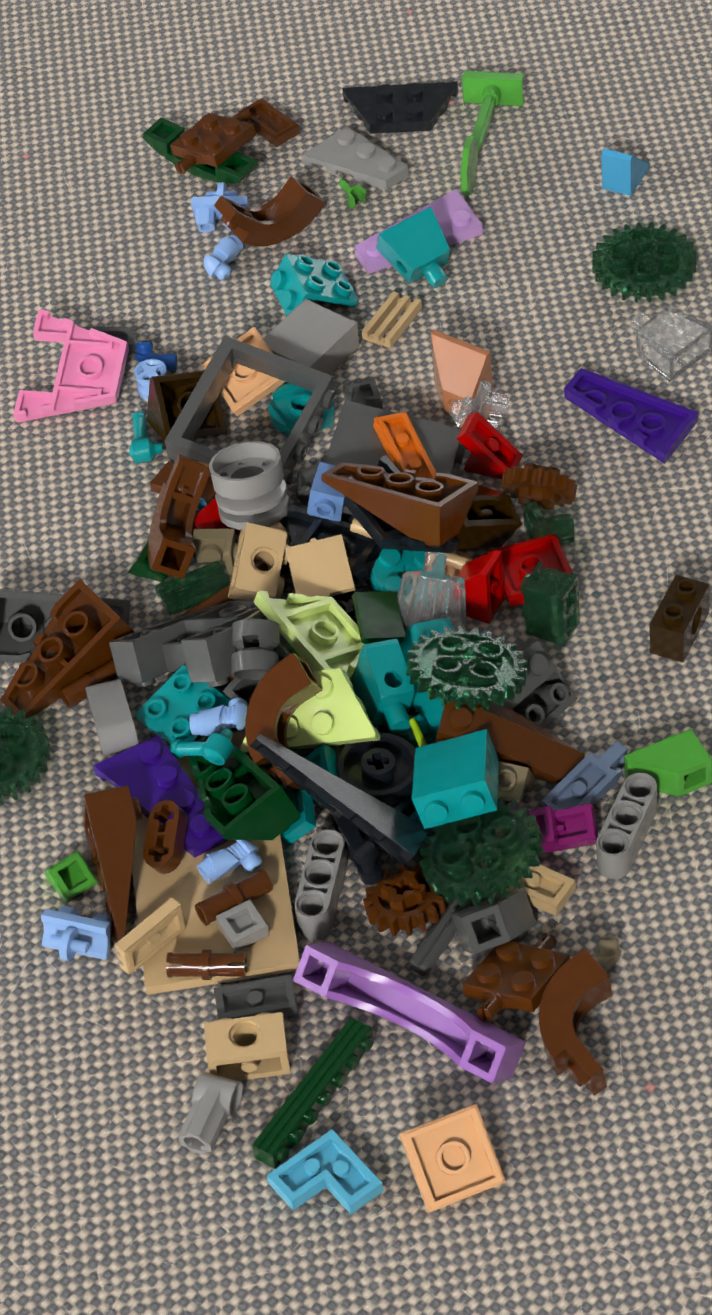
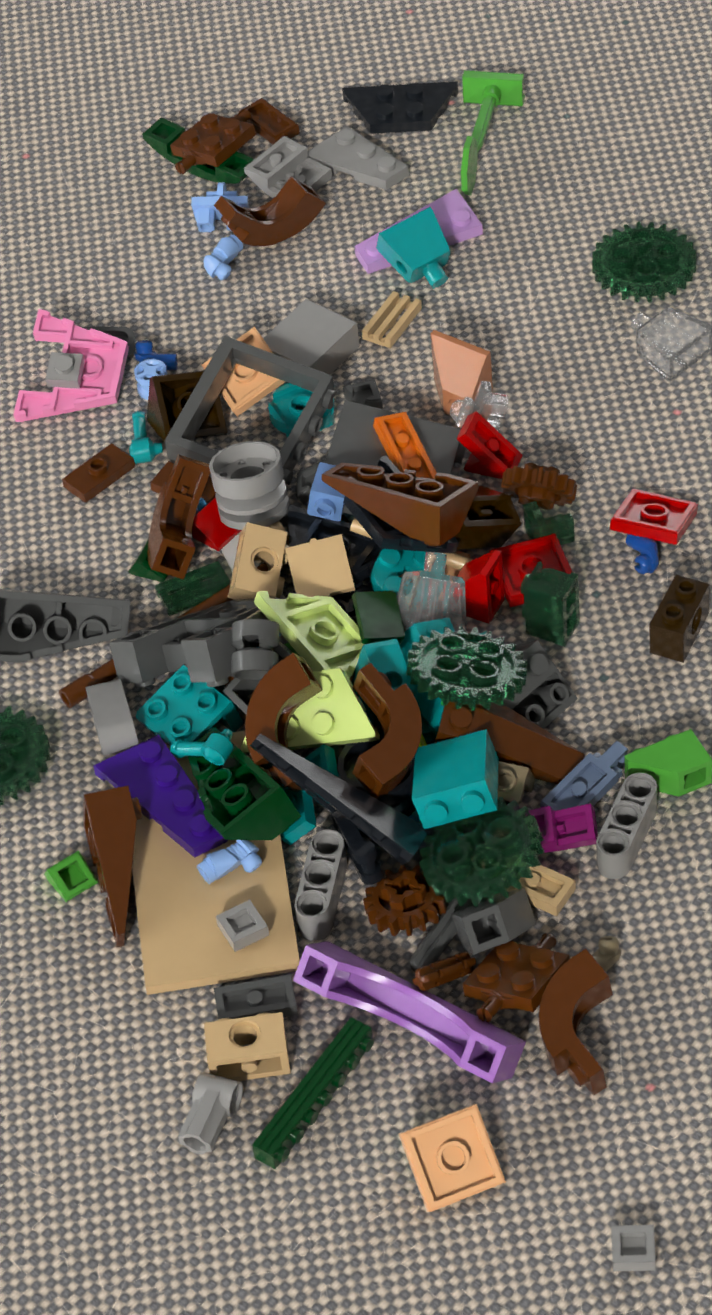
(65, 370): none -> light grey plate
(68, 649): reddish brown wedge -> none
(77, 934): light blue hips -> none
(98, 473): none -> reddish brown plate
(150, 936): tan tile -> none
(165, 836): reddish brown beam -> none
(206, 964): reddish brown pin -> none
(215, 546): dark tan bracket -> none
(219, 718): light blue arm -> none
(233, 895): reddish brown pin -> none
(283, 160): none -> light grey slope
(312, 280): teal bracket -> none
(326, 1165): medium azure plate -> none
(353, 193): bright green hand -> none
(387, 762): none -> reddish brown arch
(444, 971): none -> reddish brown axle
(622, 171): dark azure slope -> none
(633, 1248): none -> light grey plate
(634, 414): dark purple wing -> none
(648, 557): none -> blue arm
(654, 516): none -> red plate

